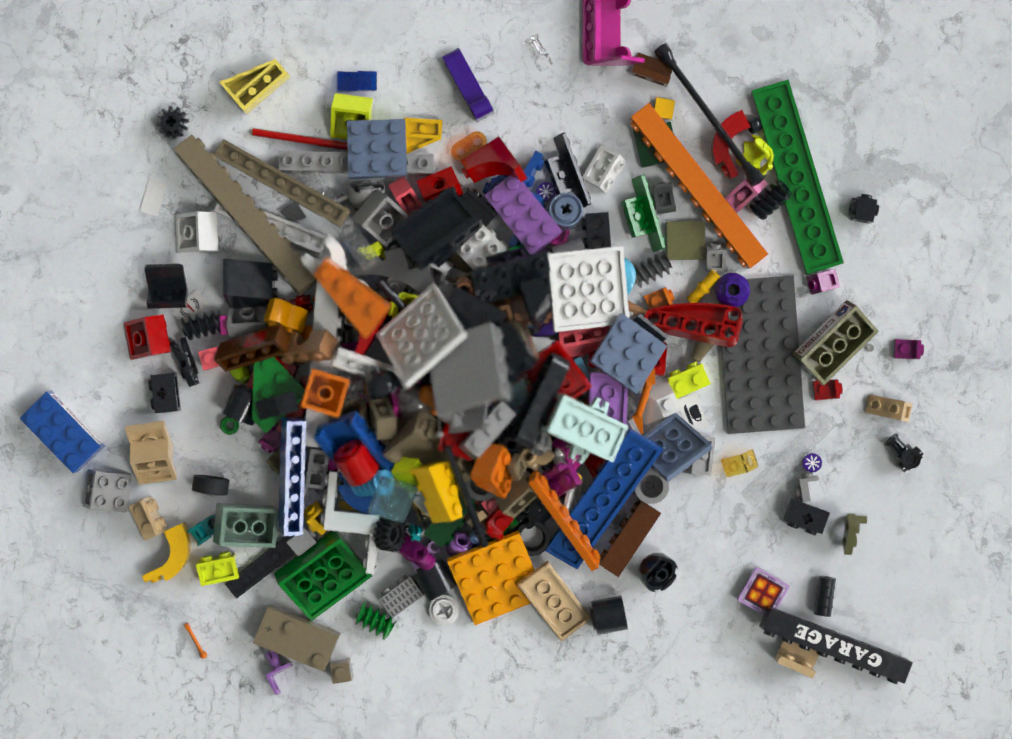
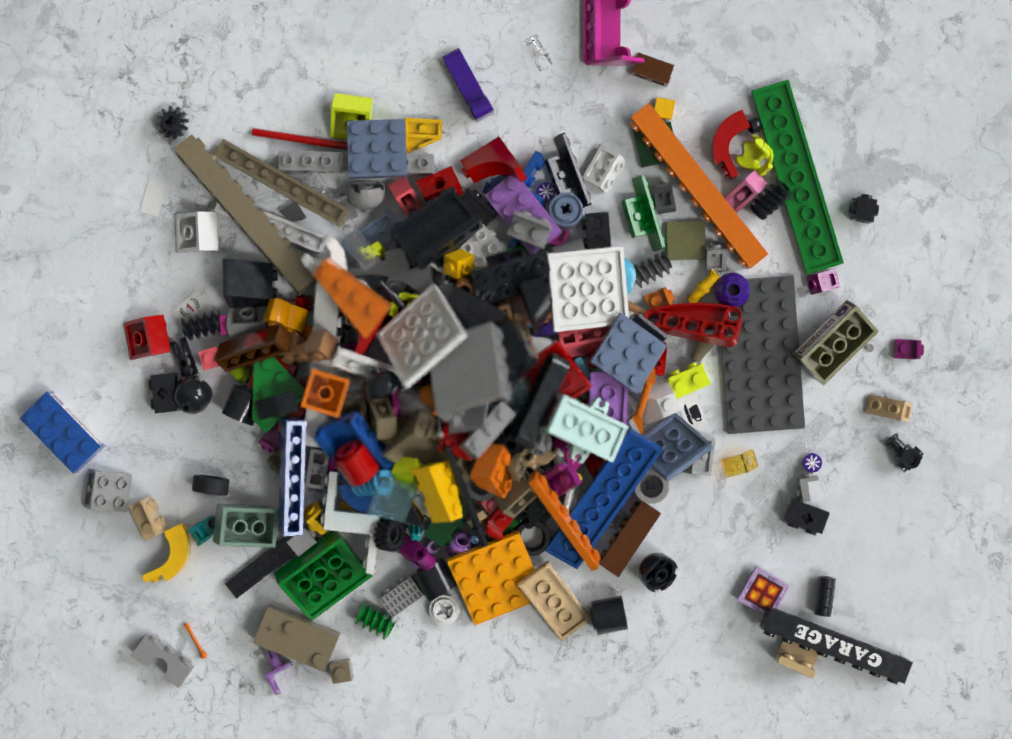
(151, 452): tan bracket -> none
(166, 286): black bracket -> none
(177, 667): none -> light grey arch
(192, 395): none -> black cylinder
(217, 568): neon yellow bracket -> none
(223, 425): green plate -> none
(255, 84): light yellow wedge -> none
(356, 81): clear blue slope -> none
(379, 216): light grey brick -> none
(458, 263): none -> yellow brick
(468, 145): clear orange plate -> none
(530, 229): none -> light grey bracket
(752, 174): black hose -> none
(830, 390): red bracket -> none
(852, 527): olive plate -> none

